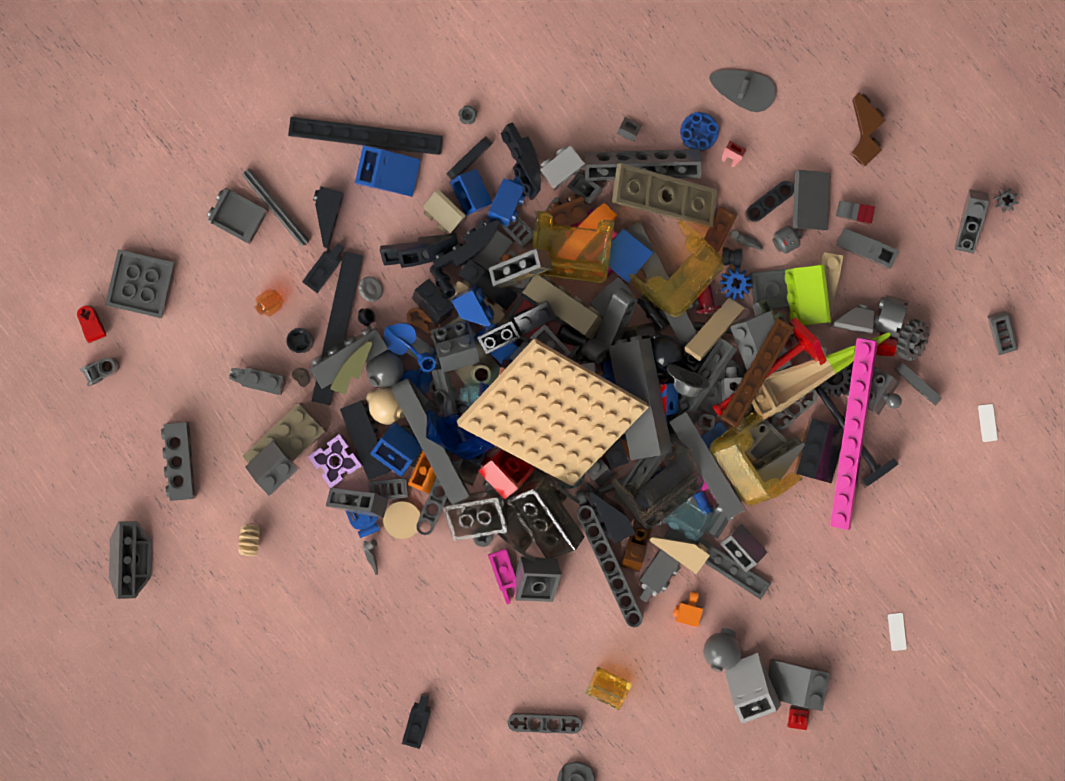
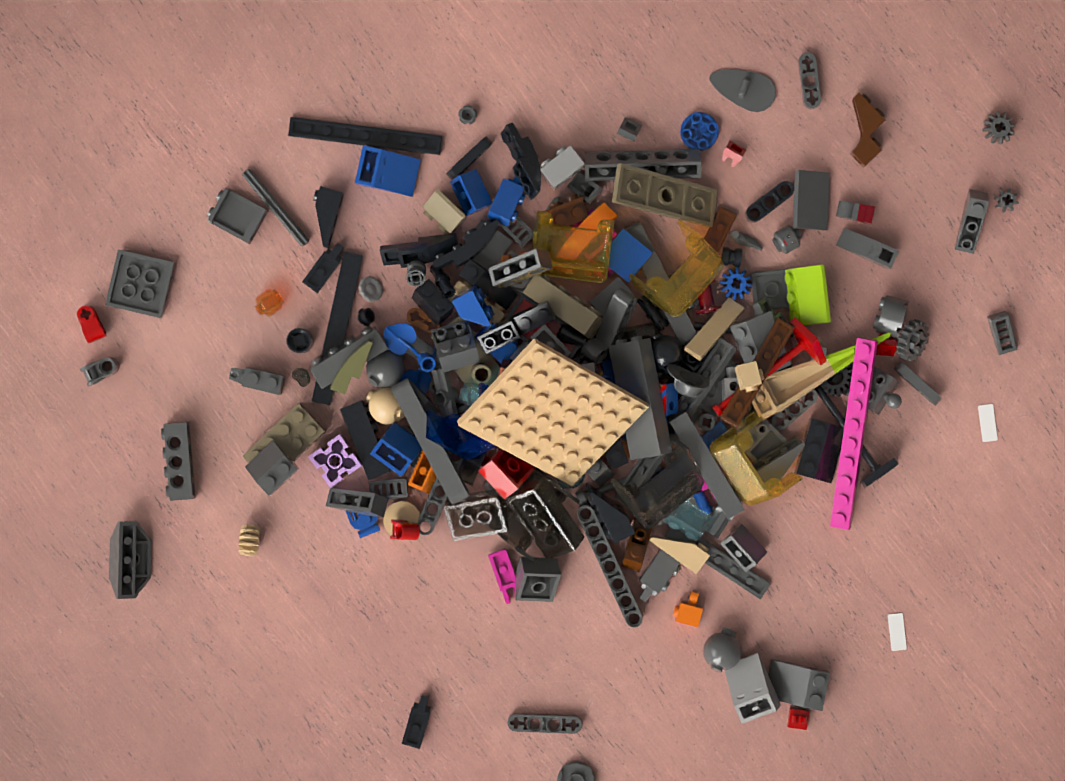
(369, 552): dark grey bar -> none
(404, 530): none -> red piece
(413, 270): none -> dark grey wheel
(483, 541): dark grey wheel -> none
(608, 688): clear yellow brick -> none
(749, 376): none -> tan brick
(816, 94): none -> dark grey beam
(832, 266): tan slope -> none
(856, 319): light grey slope -> none
(1003, 134): none -> dark grey gear

